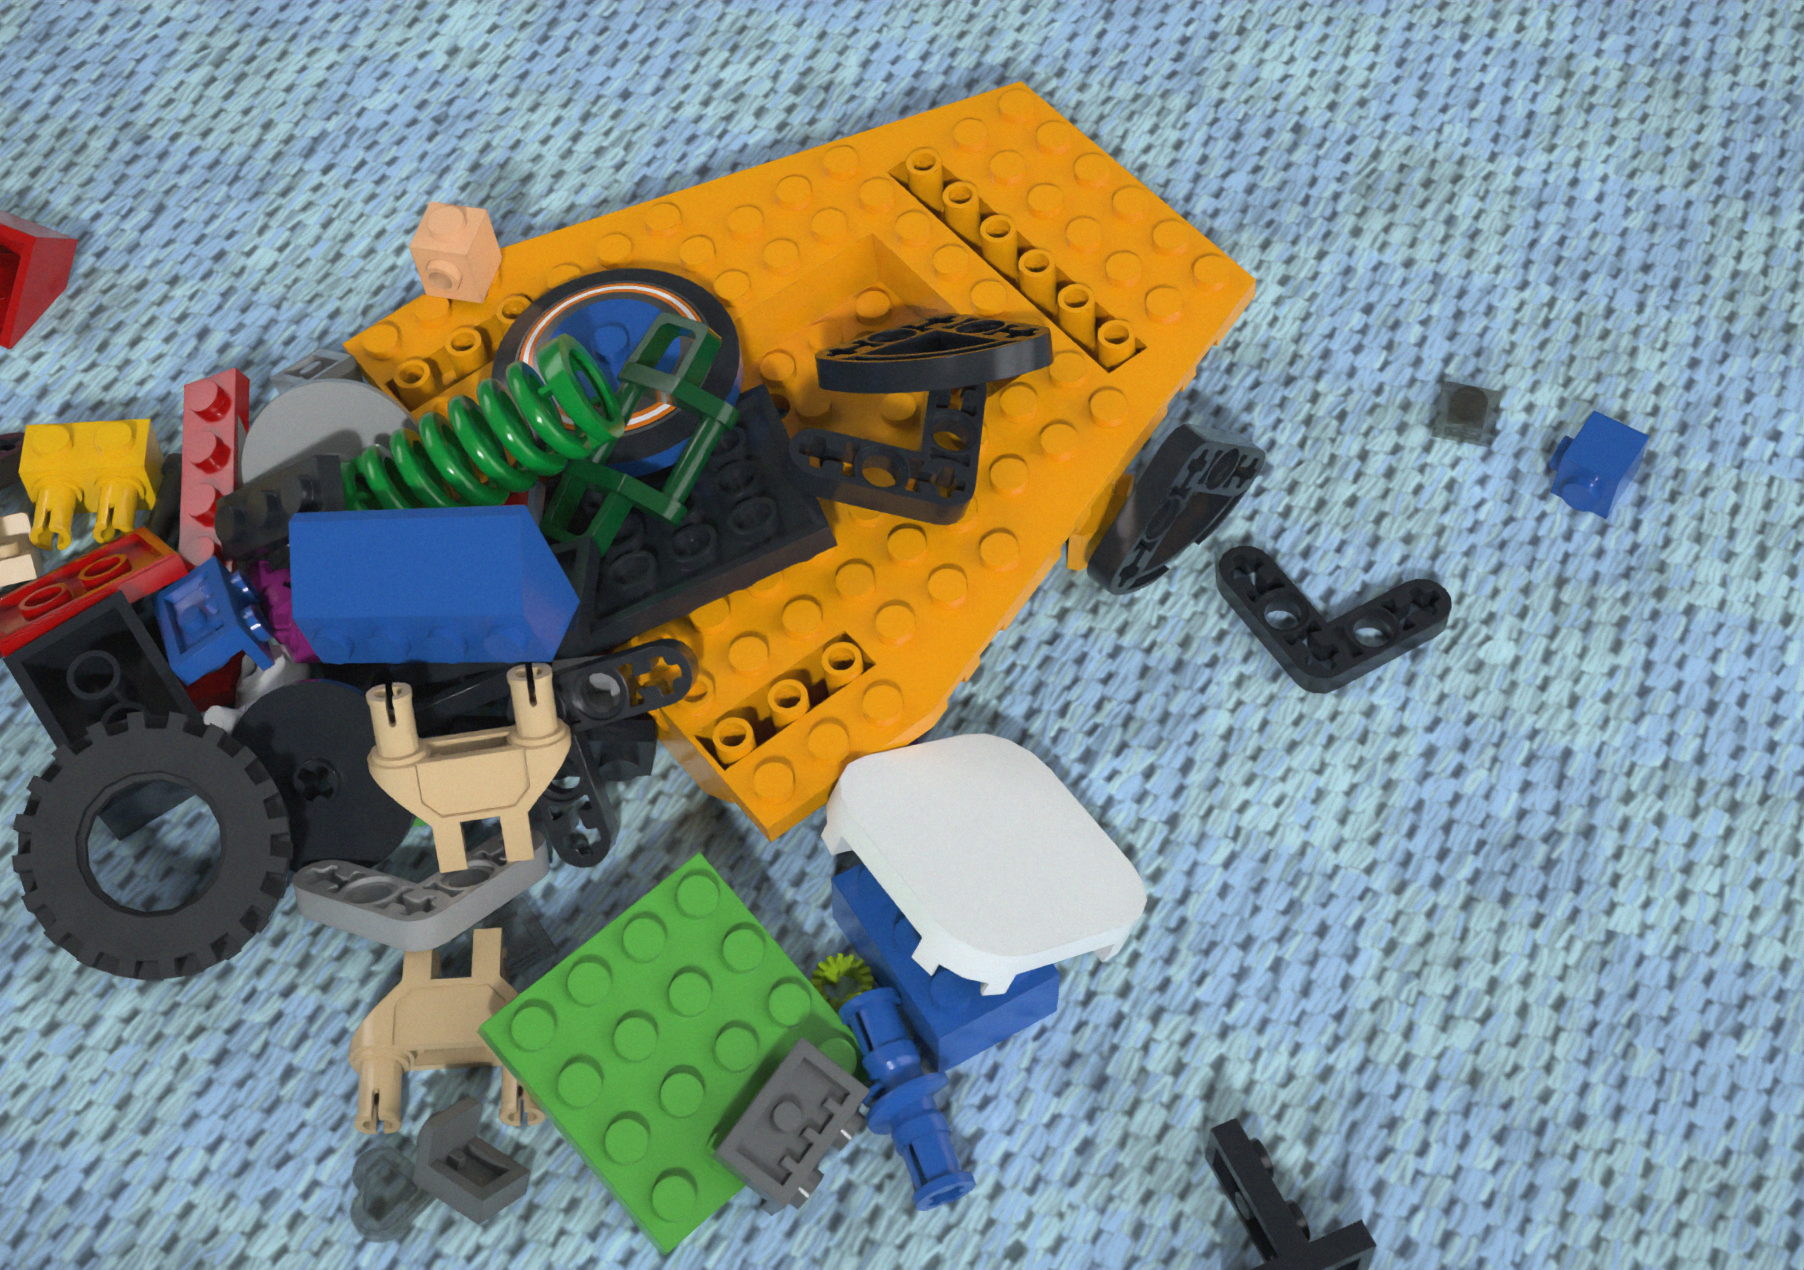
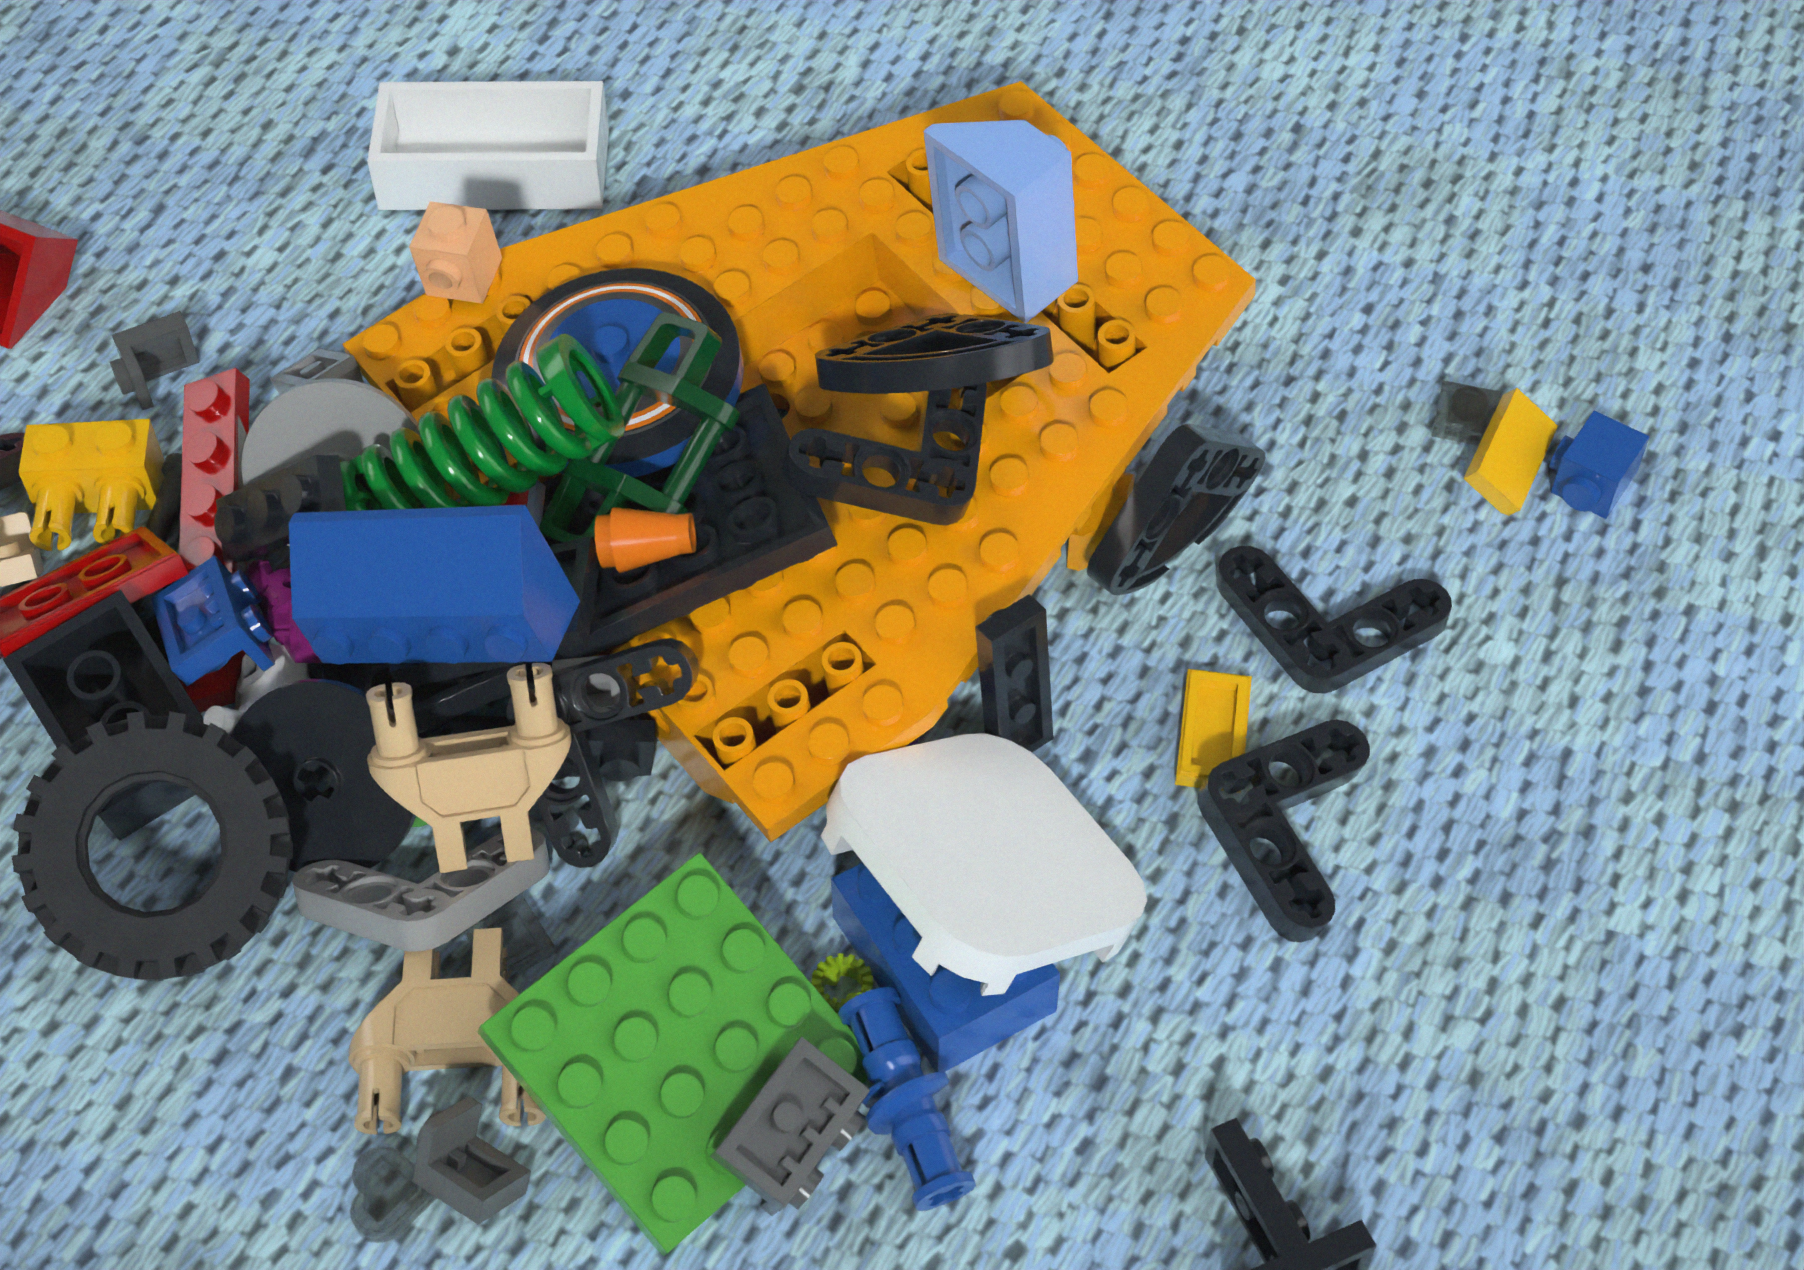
(150, 353): none -> dark grey bracket
(489, 145): none -> white piece
(642, 537): none -> orange cone
(1004, 210): none -> light blue slope
(1016, 674): none -> black plate
(1211, 723): none -> yellow tile
(1262, 817): none -> black beam
(1511, 452): none -> yellow tile

